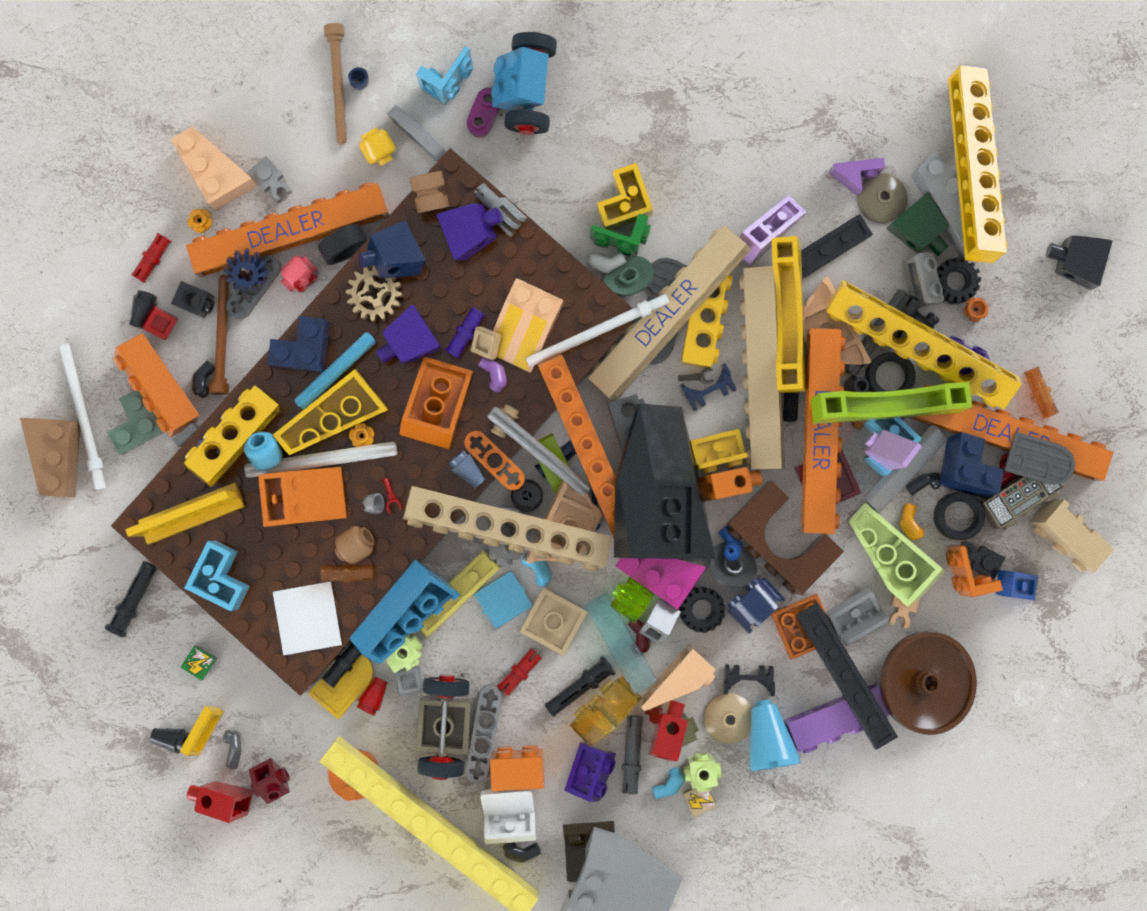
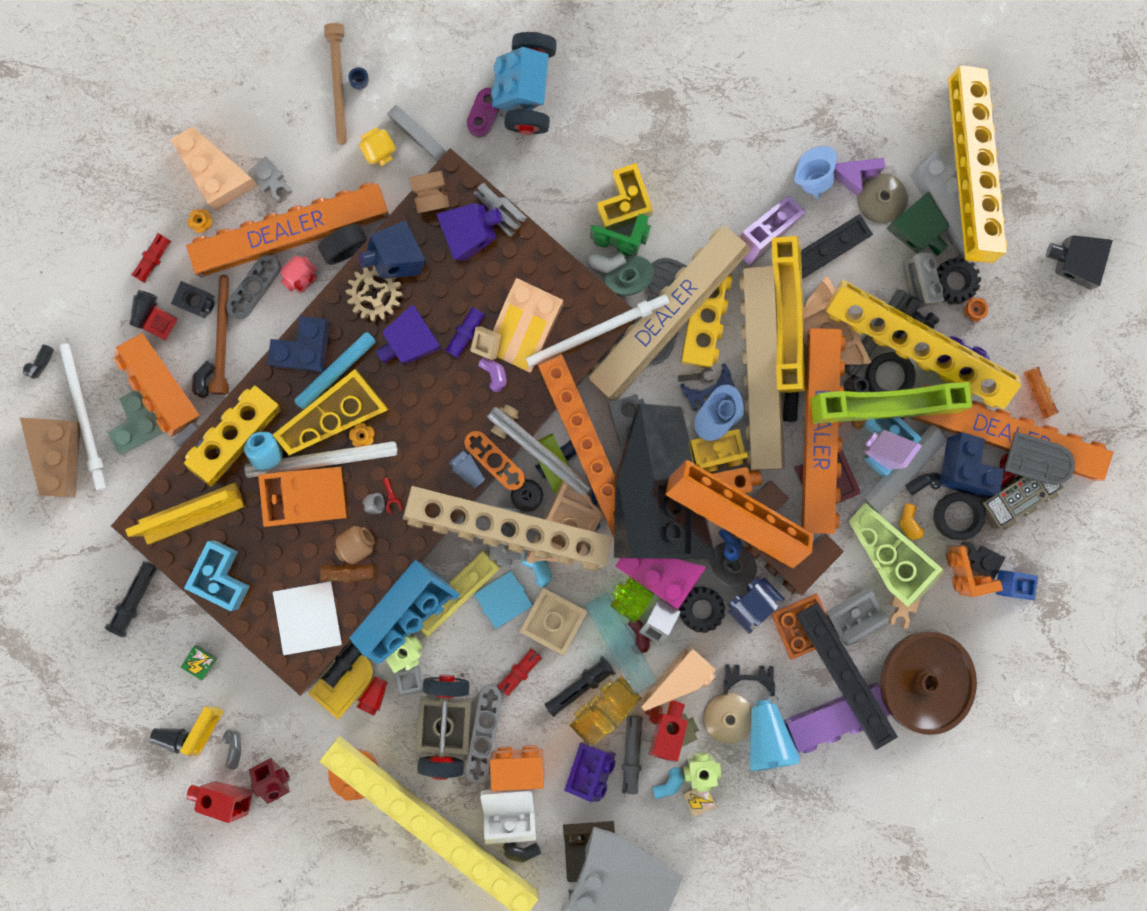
(42, 359): none -> black arm
(242, 278): dark blue gear -> none
(435, 402): orange slope -> none
(446, 88): medium azure bracket -> none
(719, 413): none -> light blue piece
(739, 514): none -> orange brick
(816, 170): none -> light blue piece
(1071, 536): tan wedge -> none

